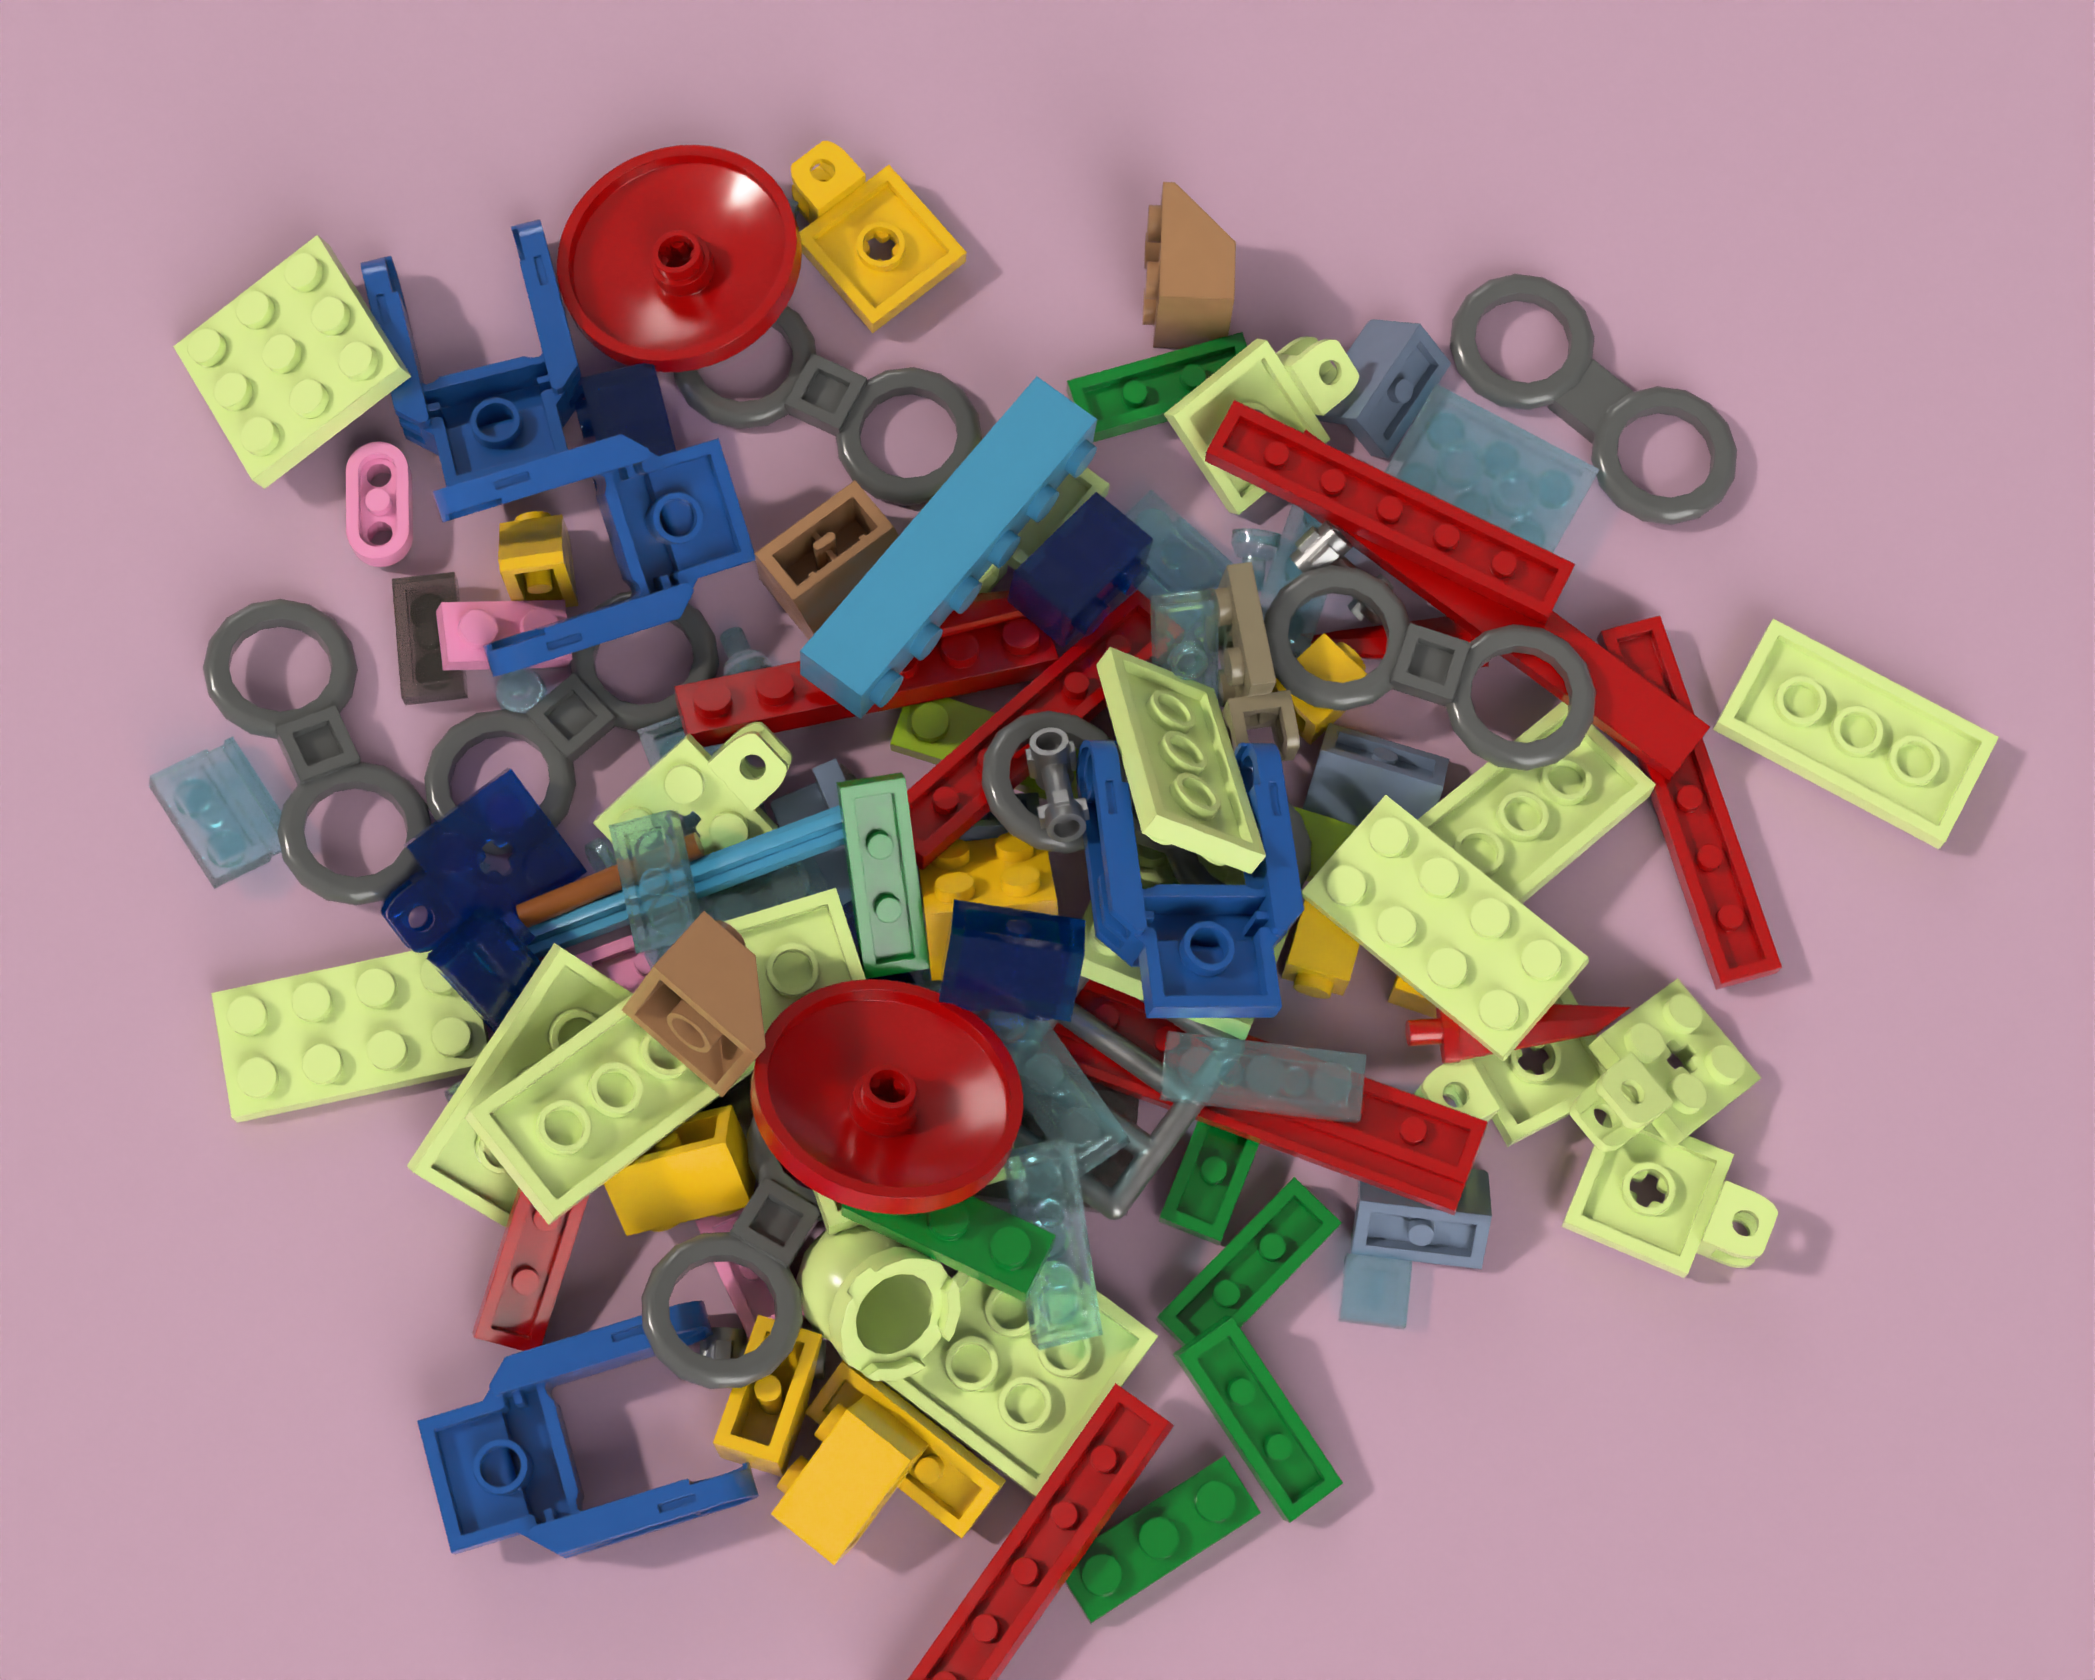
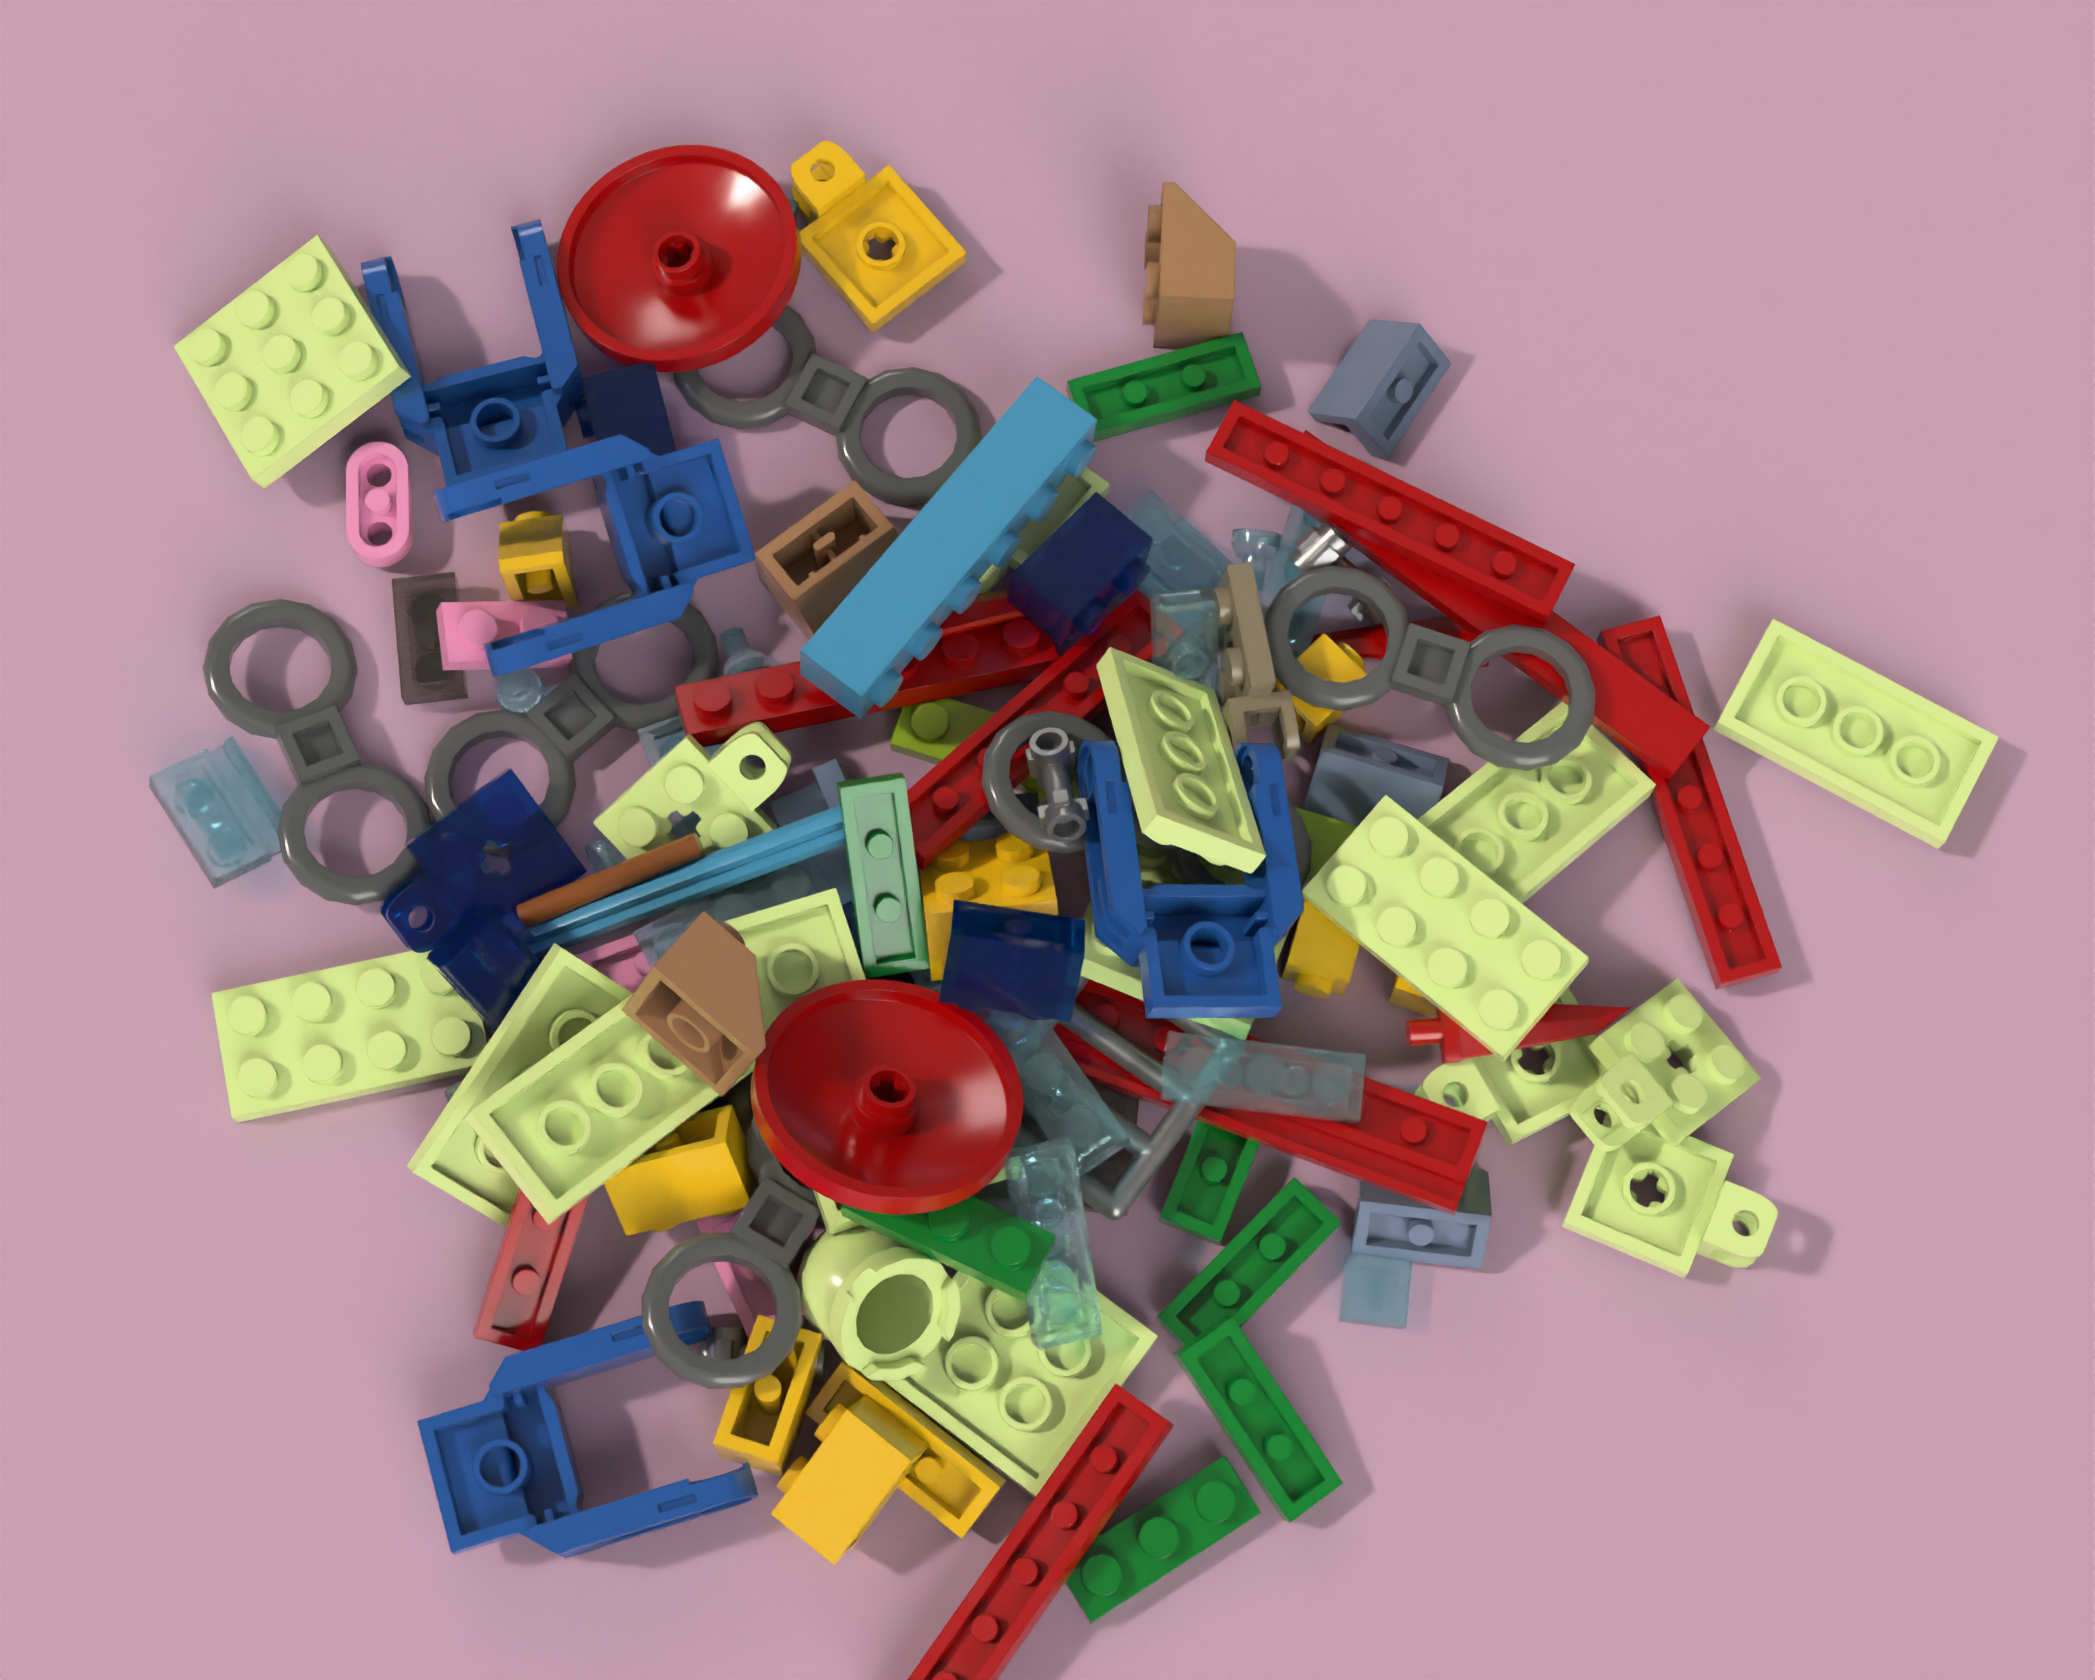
(655, 879): clear light blue plate -> none
(1282, 385): yellowish green plate -> none
(1492, 469): clear light blue plate -> none
(1593, 399): dark grey bar -> none

